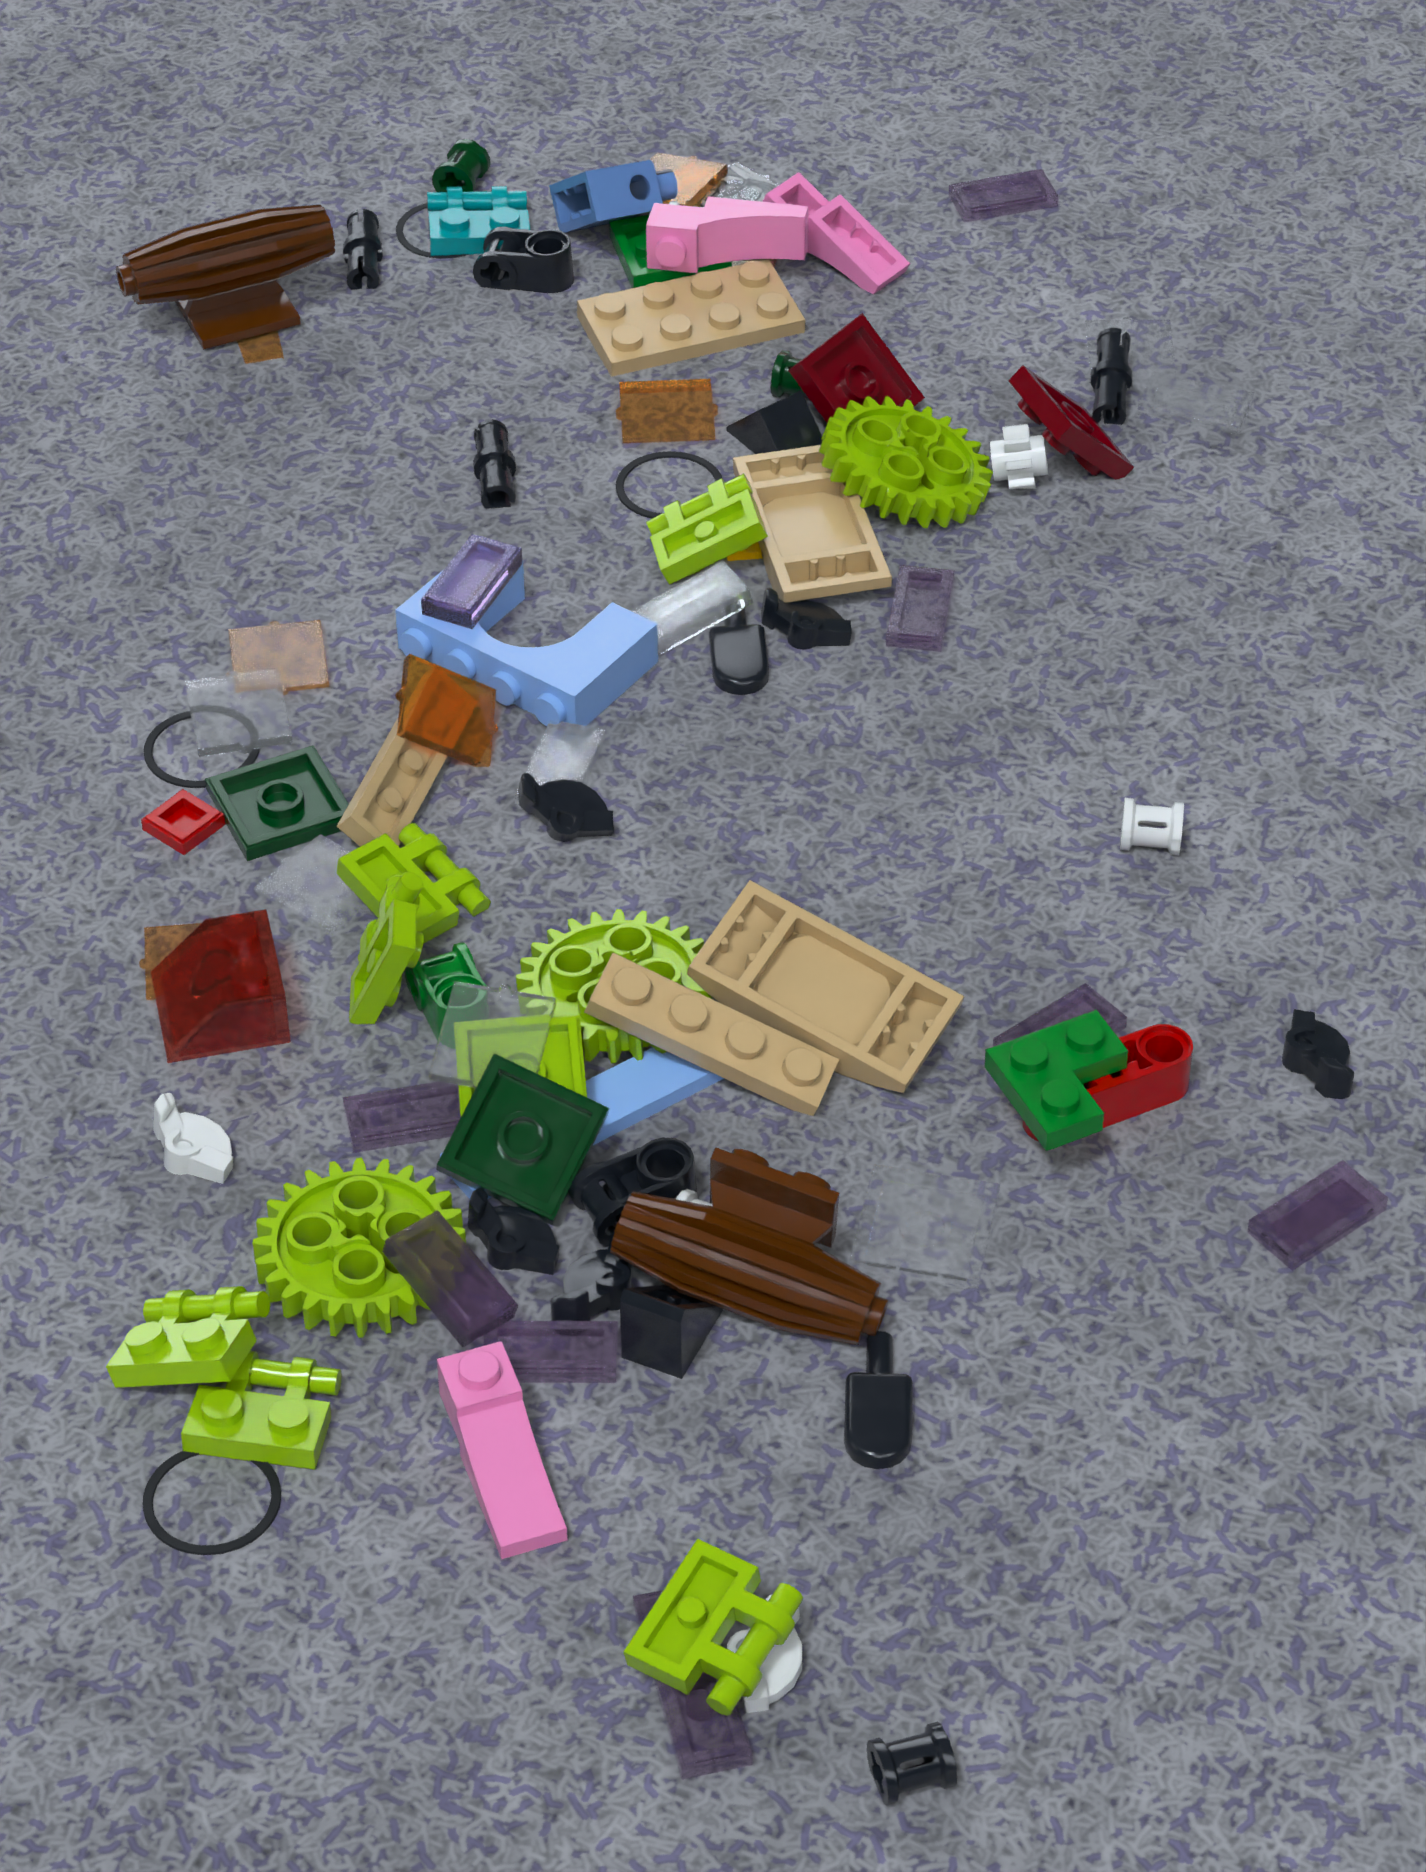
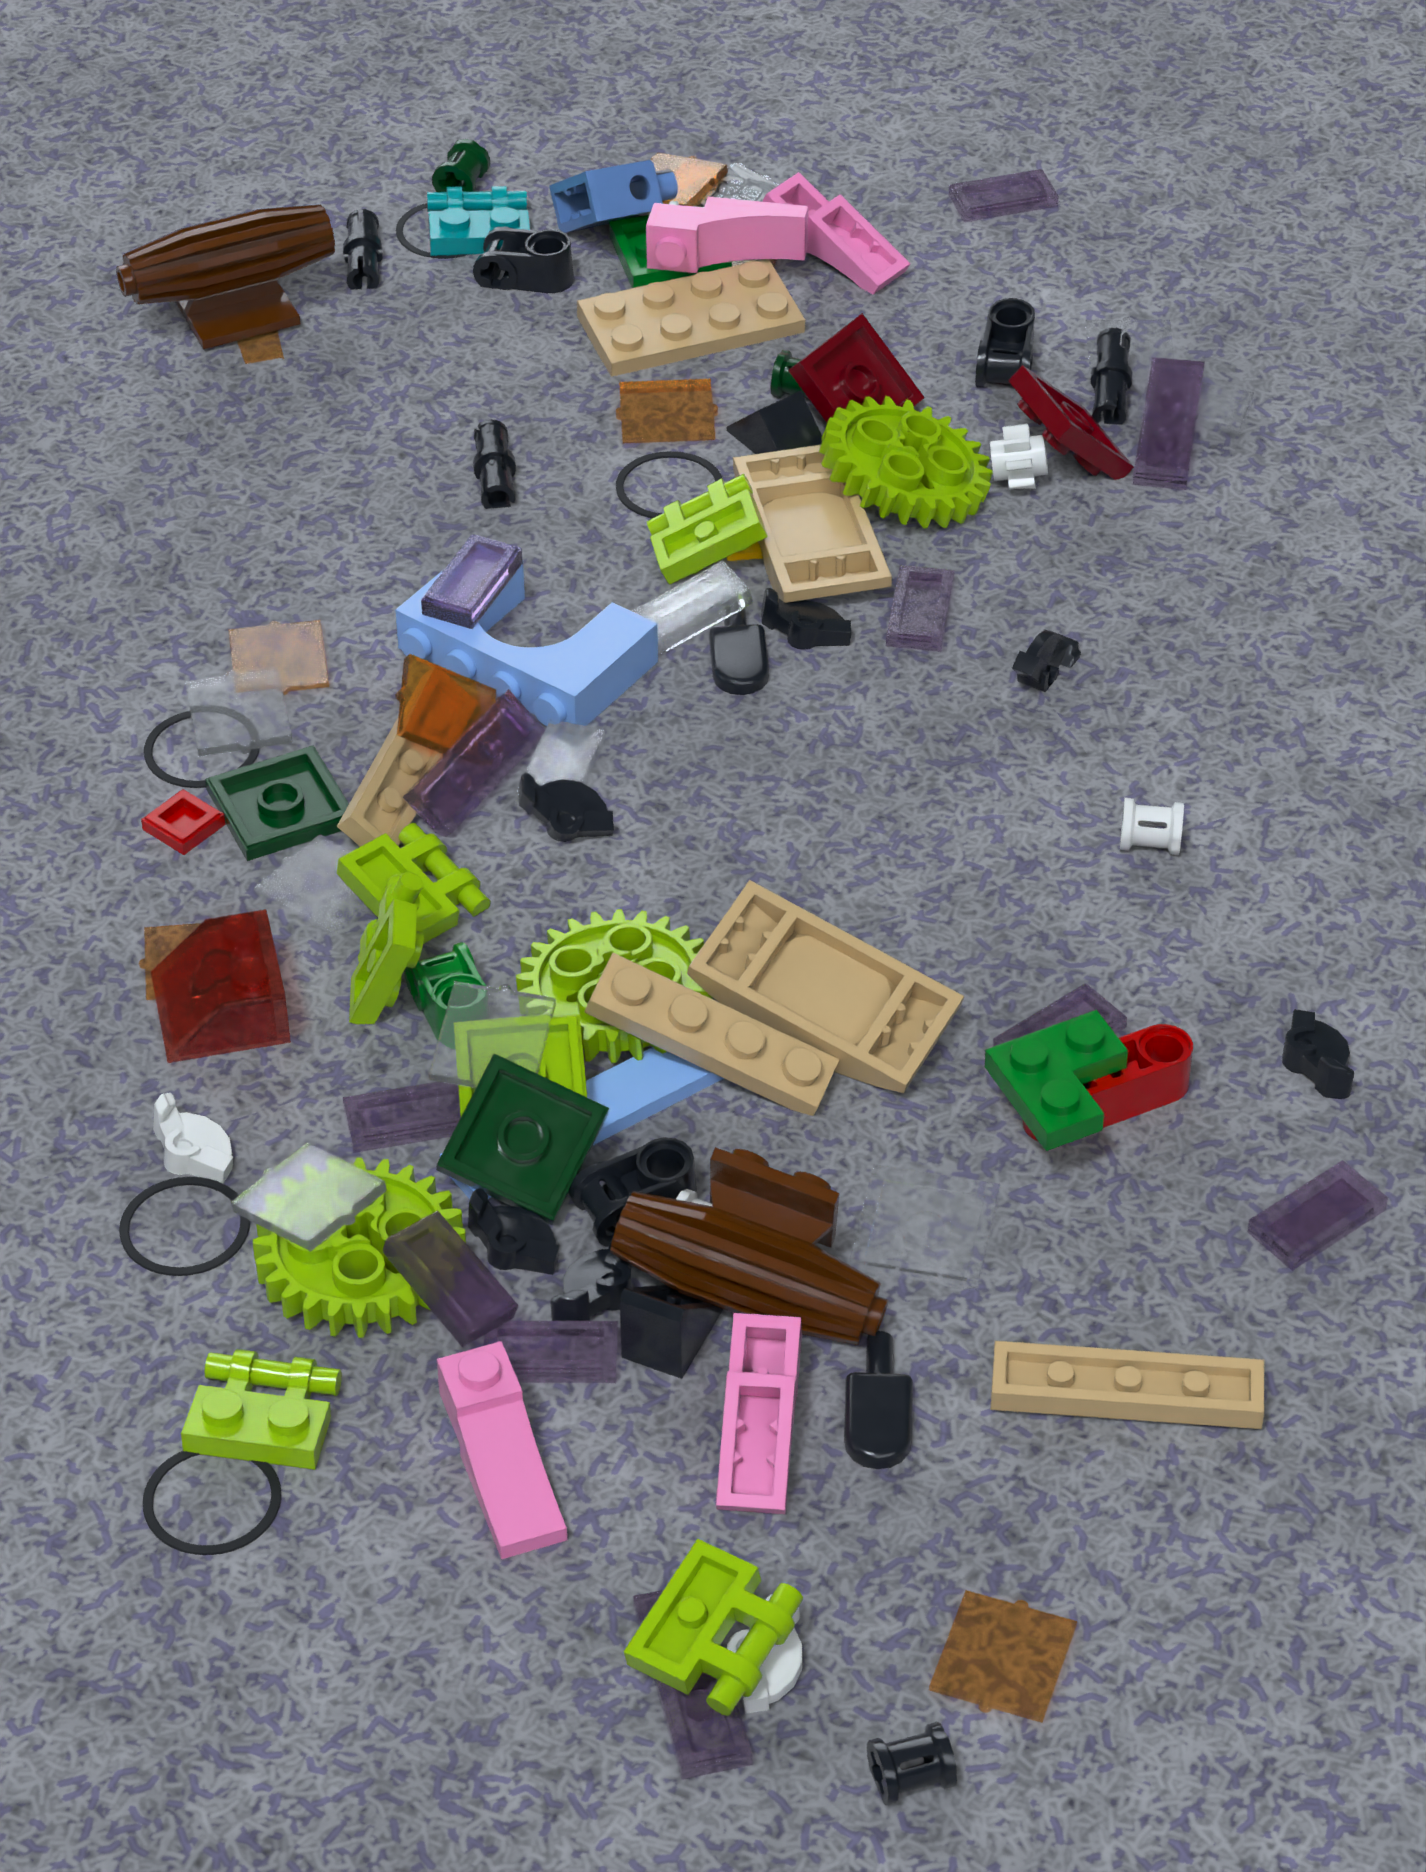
(180, 1271): none -> black piece
(189, 1338): lime plate -> none
(308, 1196): none -> clear piece
(474, 764): none -> clear purple tile
(759, 1413): none -> bright pink slope
(1003, 1656): none -> clear orange piece
(1005, 342): none -> black piece
(1041, 661): none -> black piece
(1128, 1384): none -> tan plate
(1169, 423): none -> clear purple tile

